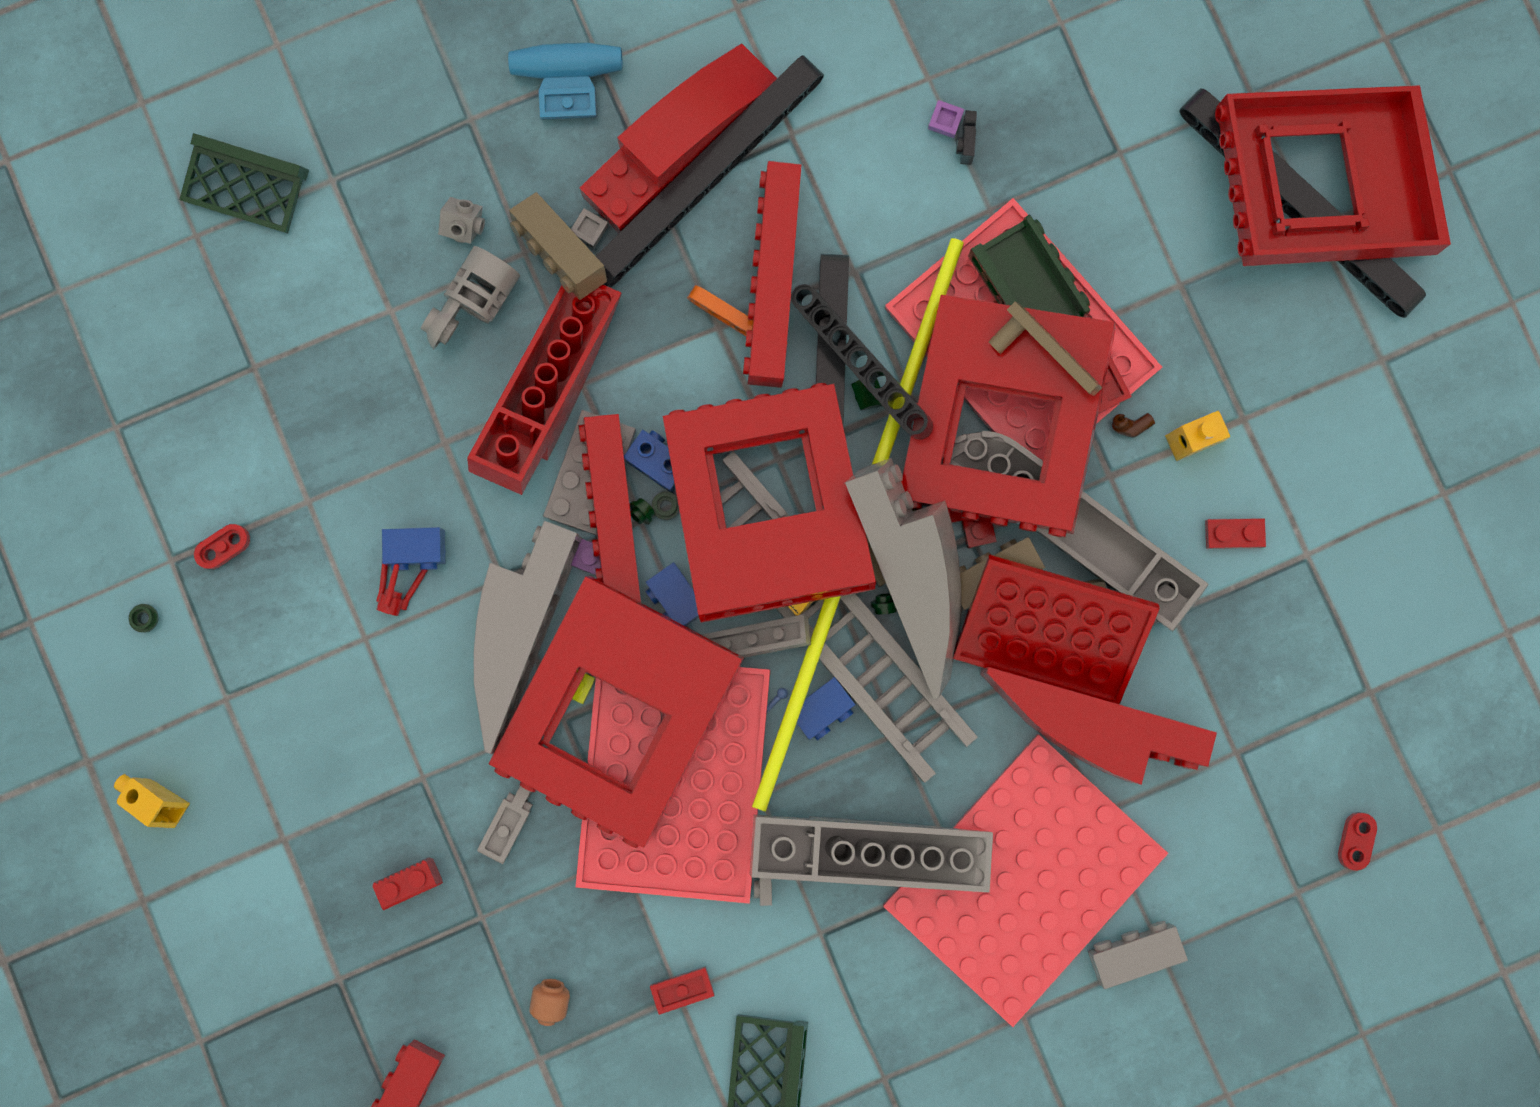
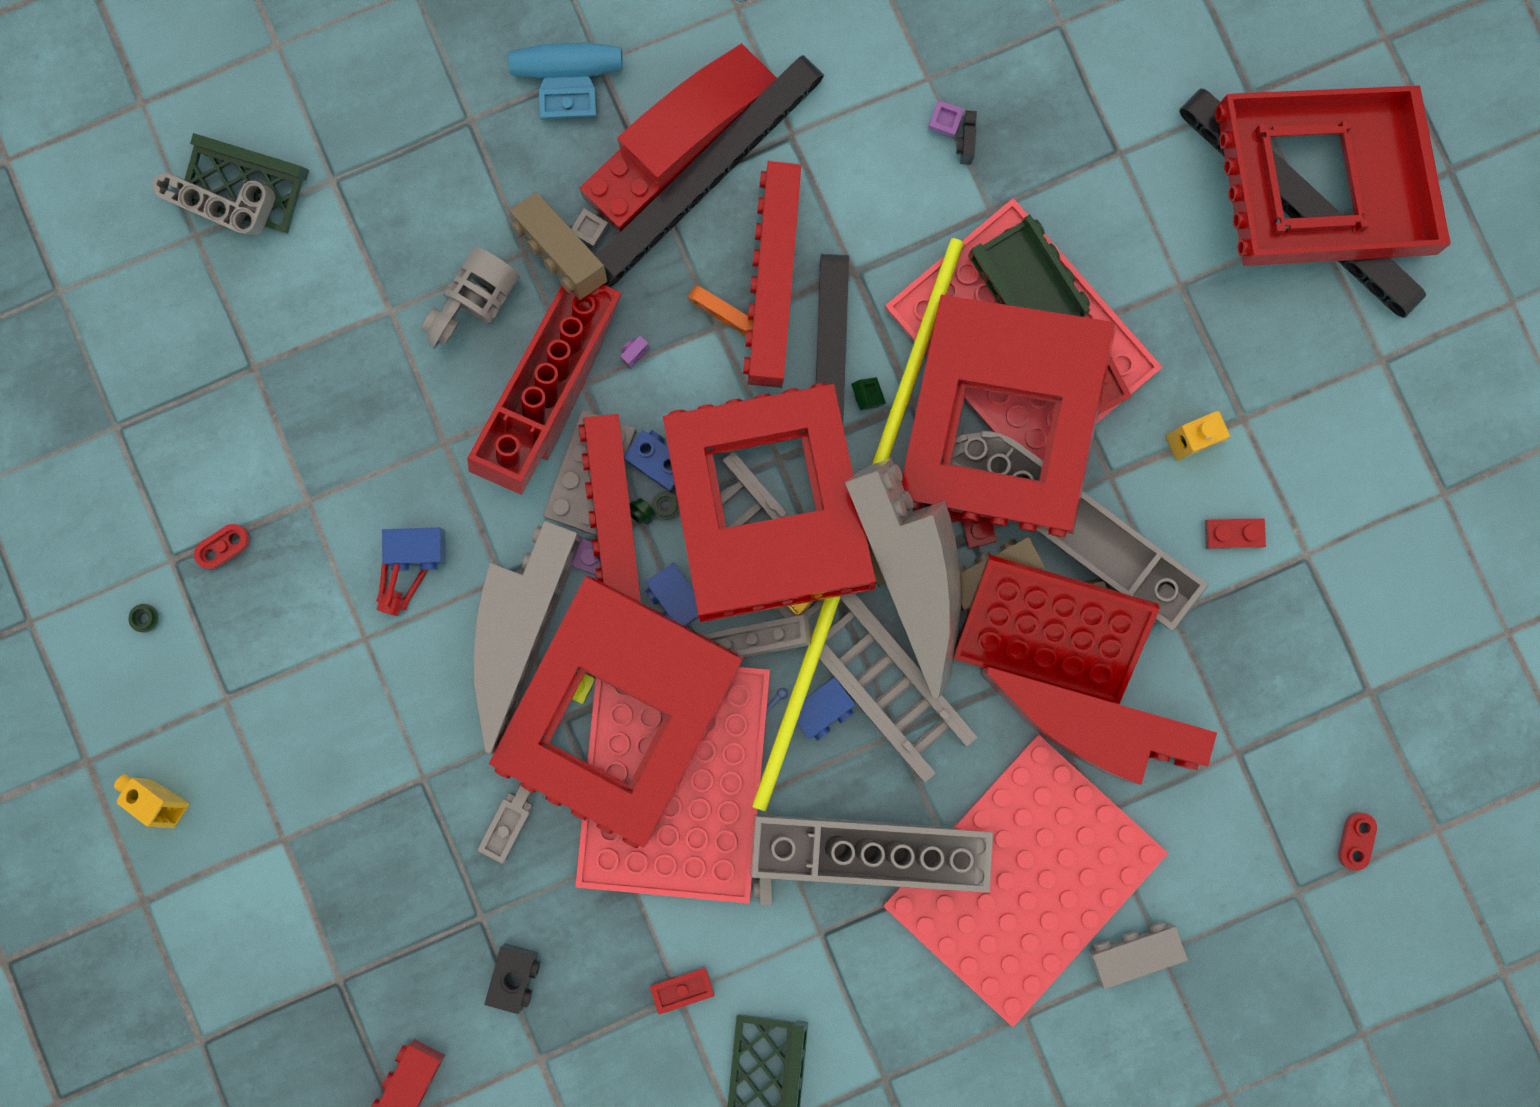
(210, 202): none -> light grey beam
(407, 883): red brick -> none
(461, 220): light grey brick -> none
(501, 992): none -> black brick
(549, 1002): nougat head -> none
(634, 351): none -> medium lavender plate
(852, 351): black beam -> none
(883, 604): dark green plate -> none
(1024, 320): dark tan piece -> none
(1132, 428): reddish brown arm -> none

